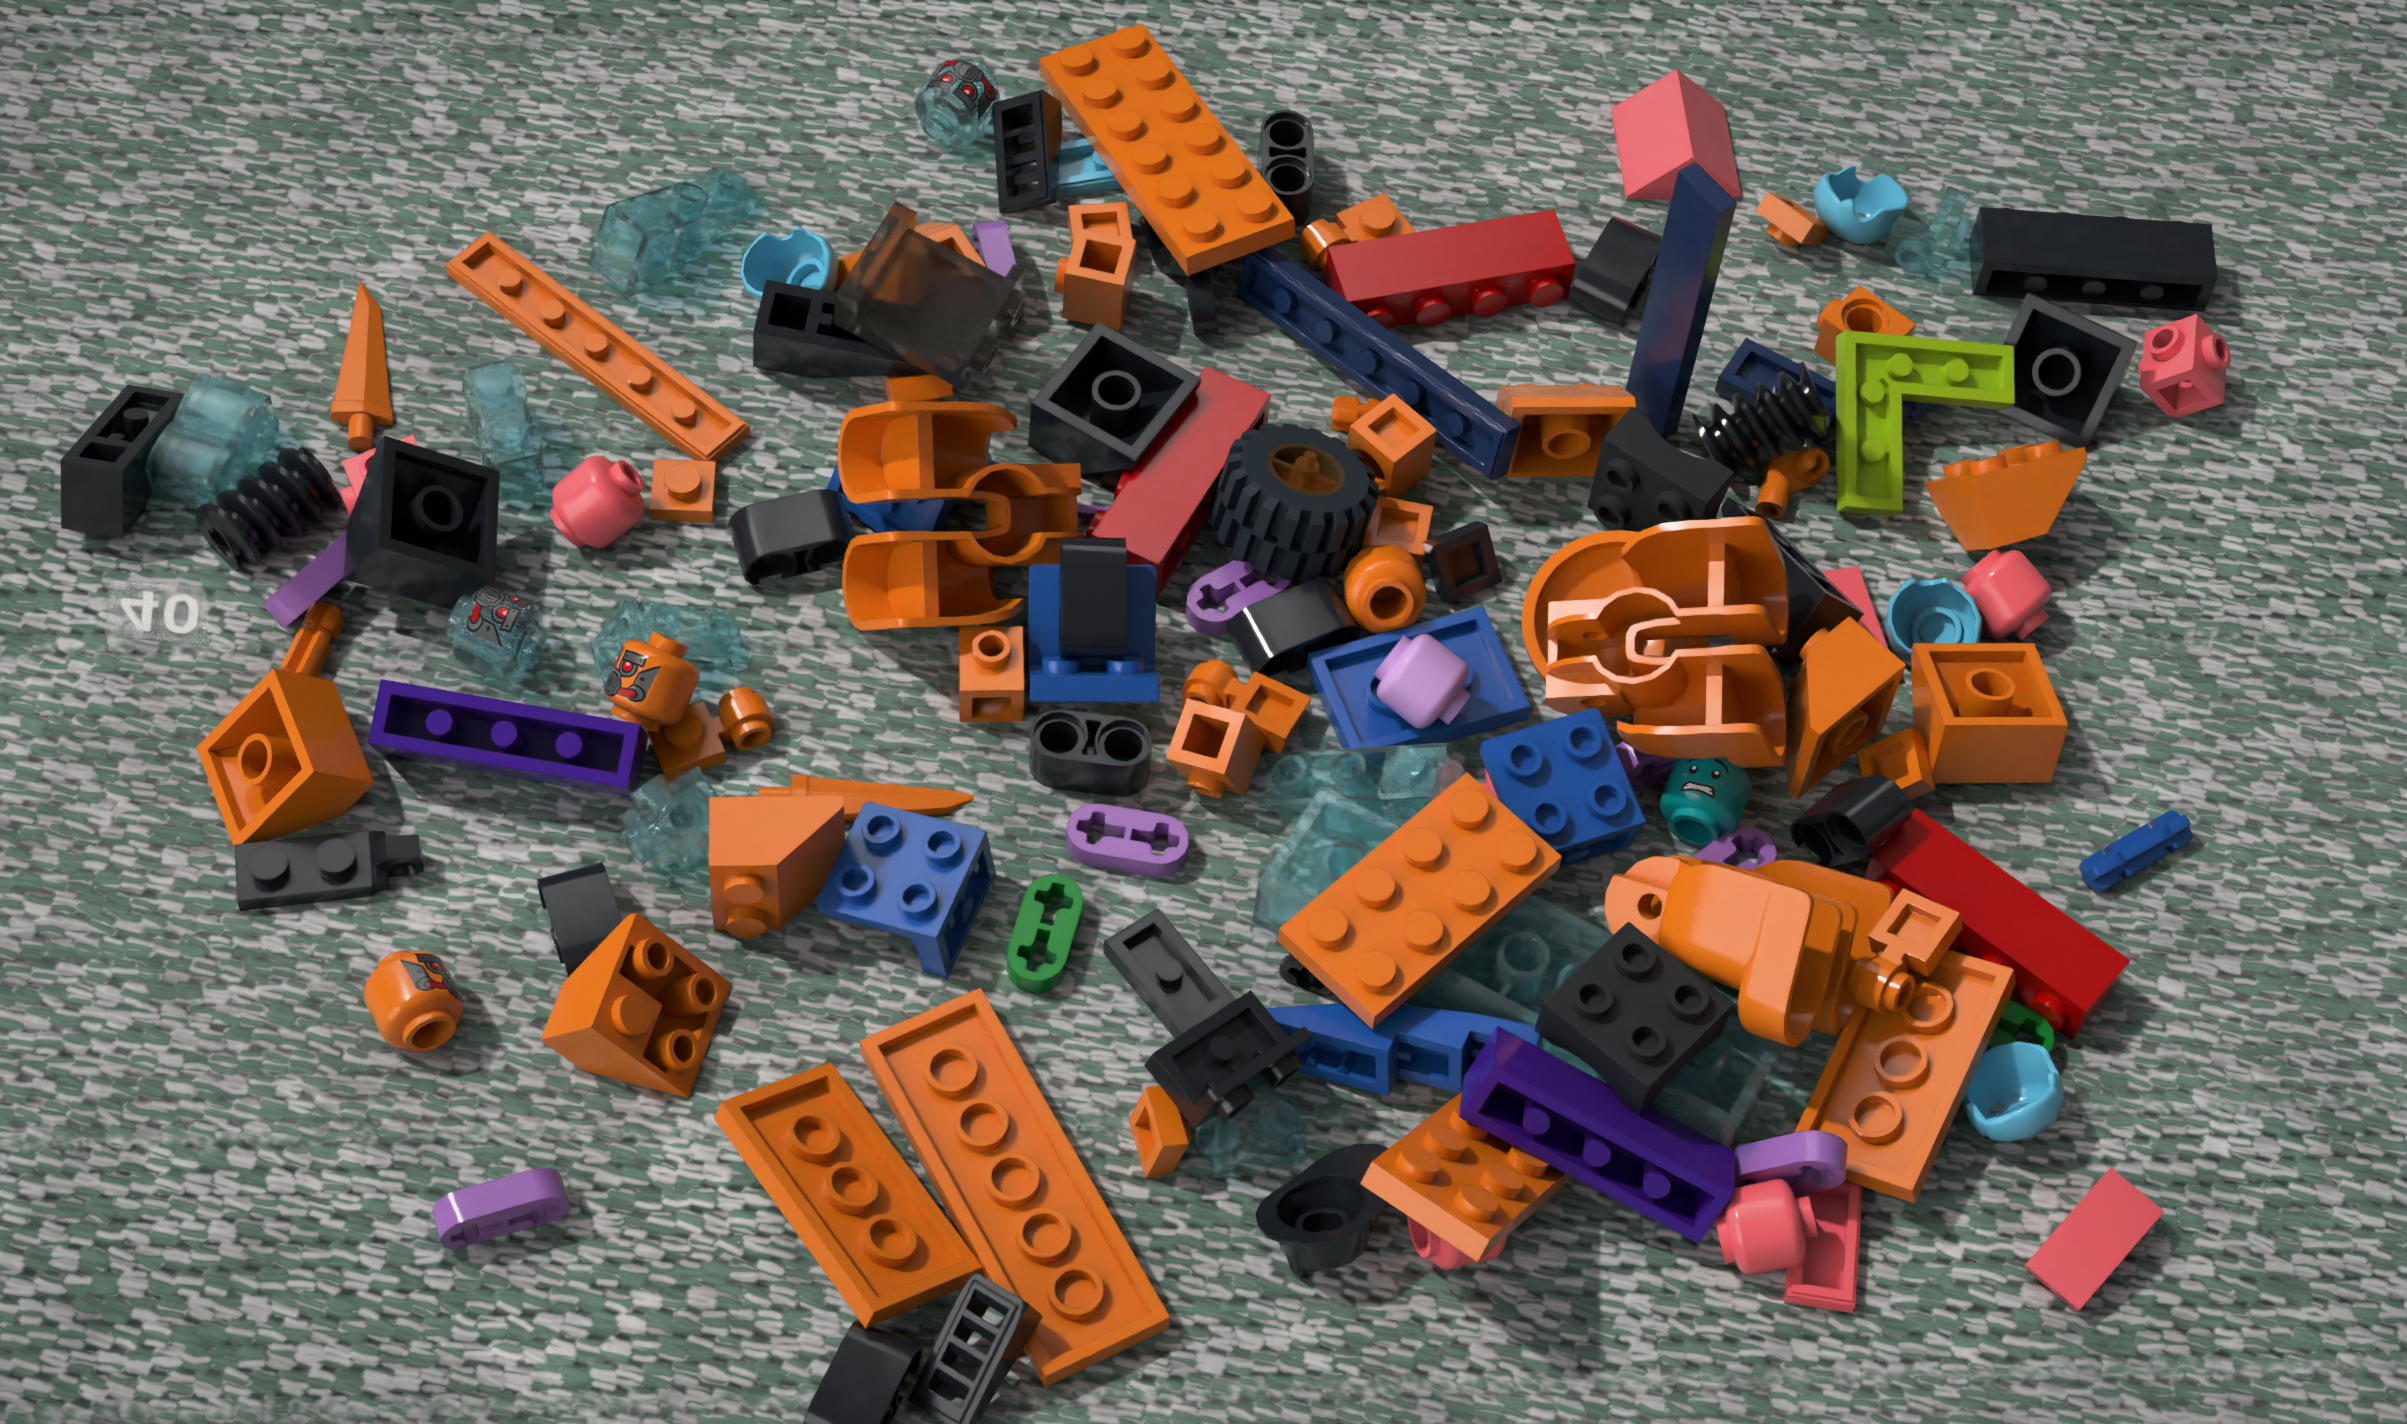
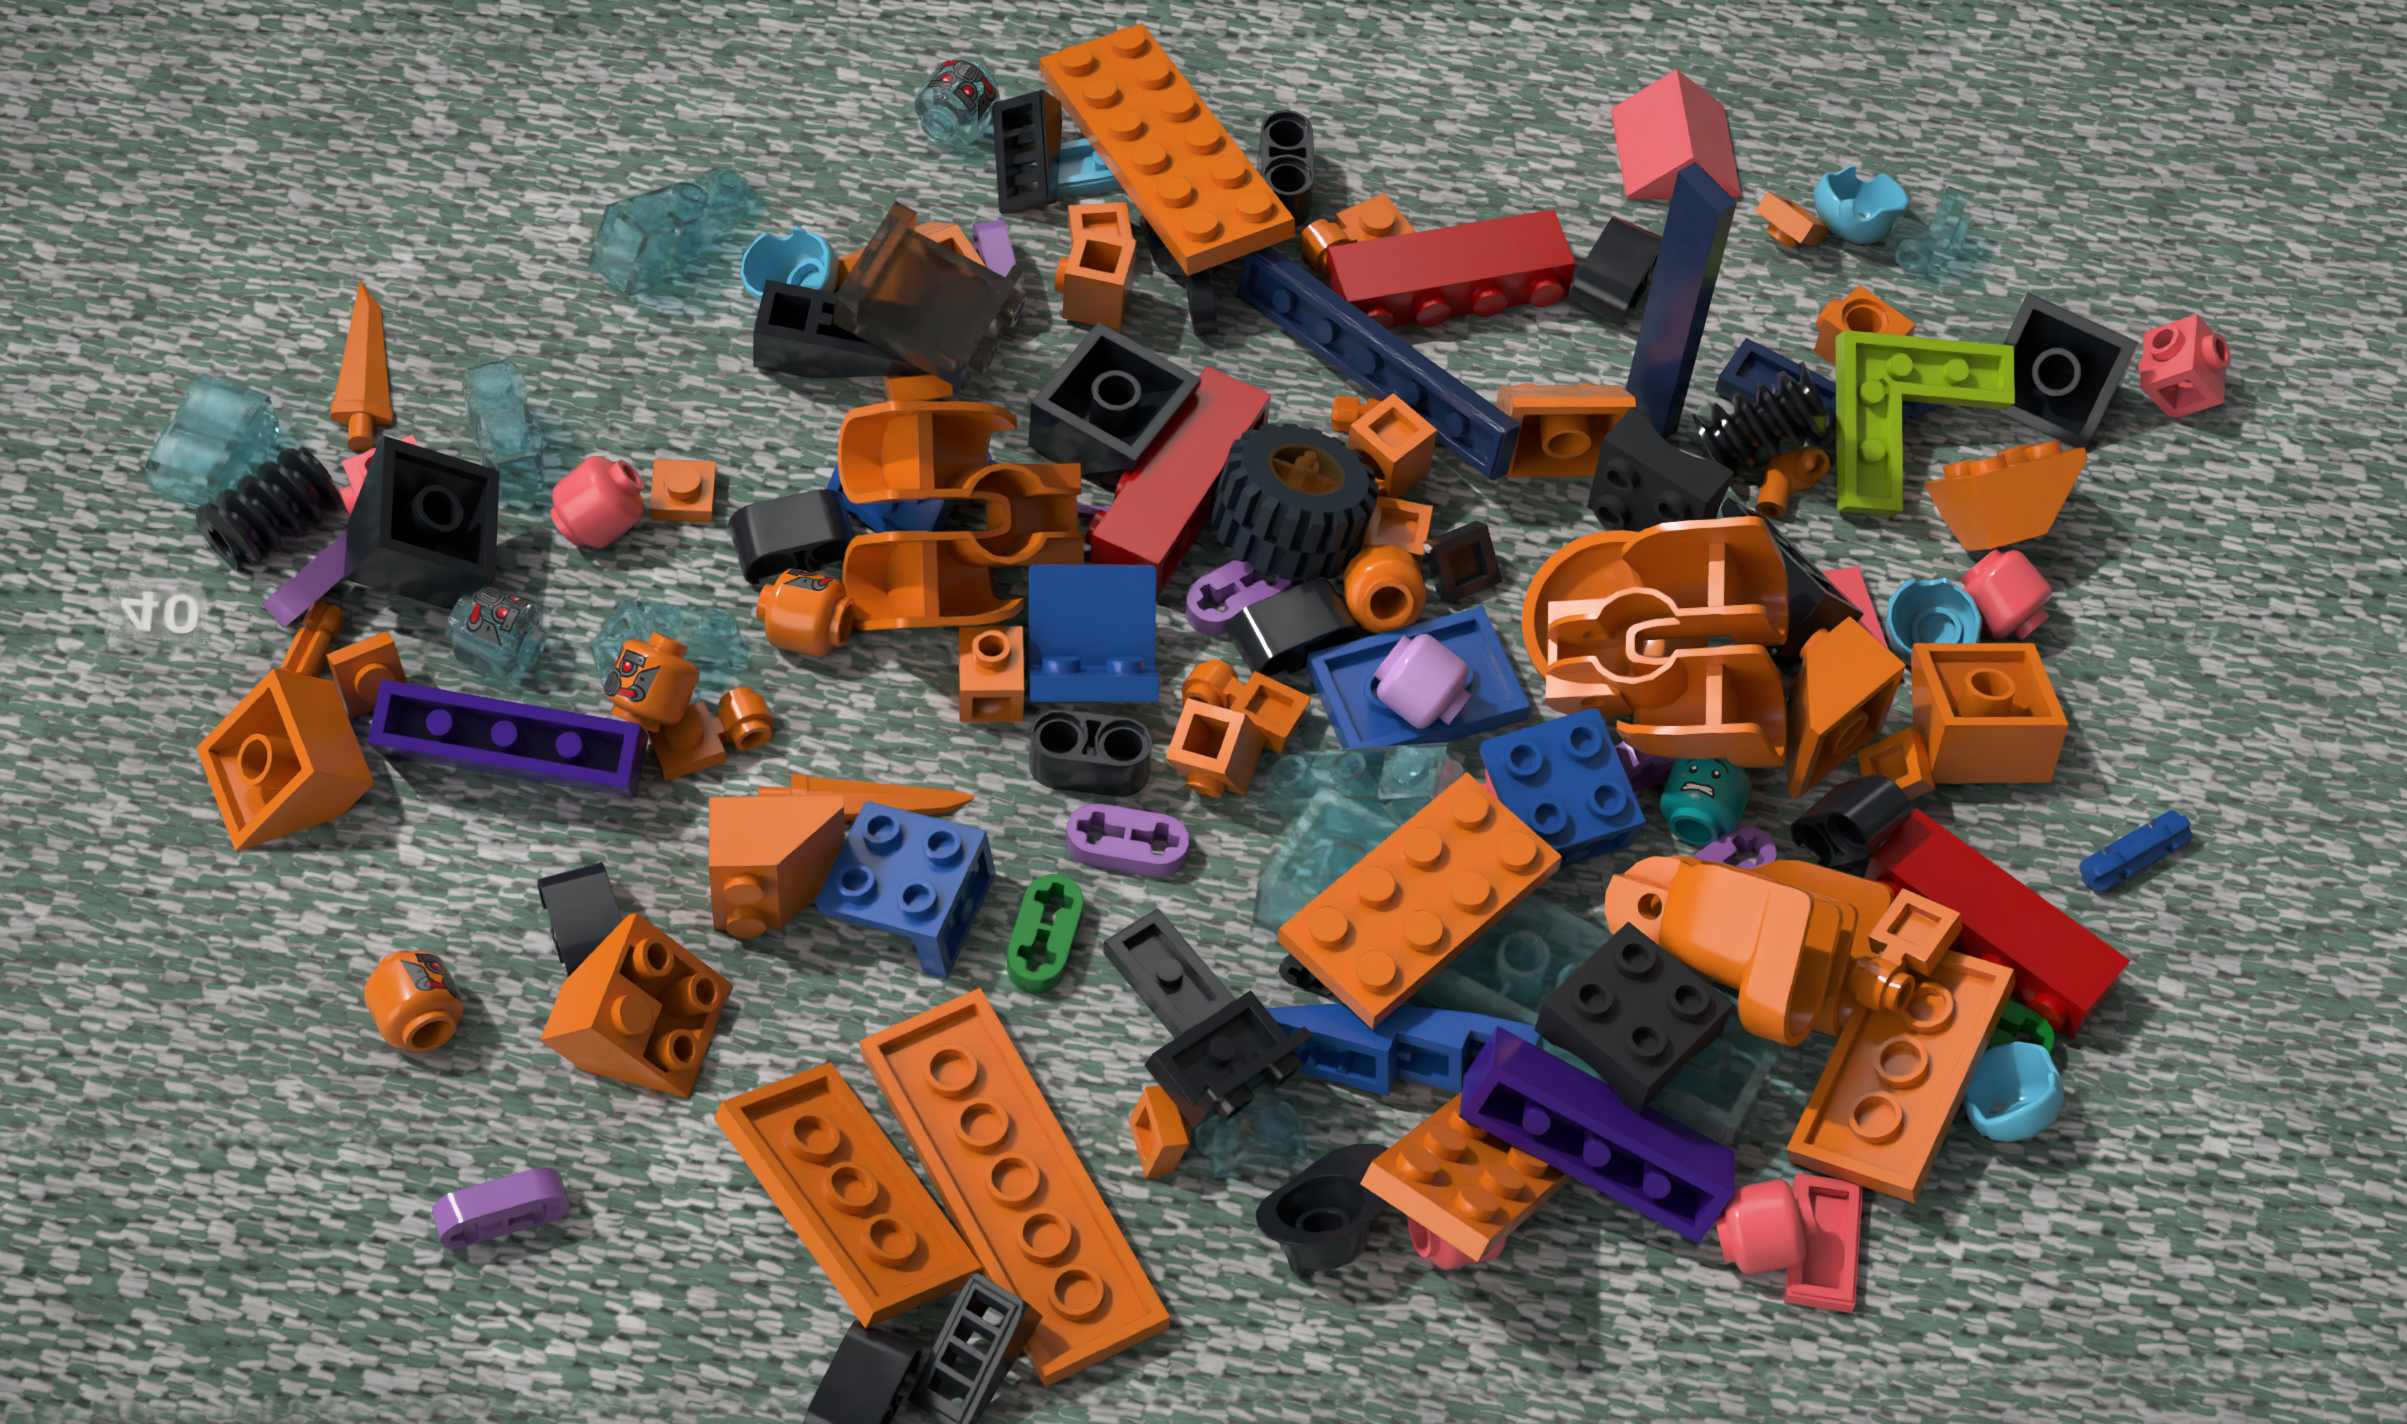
(105, 469): black slope -> none
(322, 867): black hinge -> none
(360, 669): none -> orange plate
(597, 349): orange tile -> none
(669, 820): clear light blue brick -> none
(806, 613): none -> orange head
(1092, 597): black beam -> none
(1804, 1159): medium lavender beam -> none
(2092, 259): black brick -> none
(2094, 1239): coral slope -> none

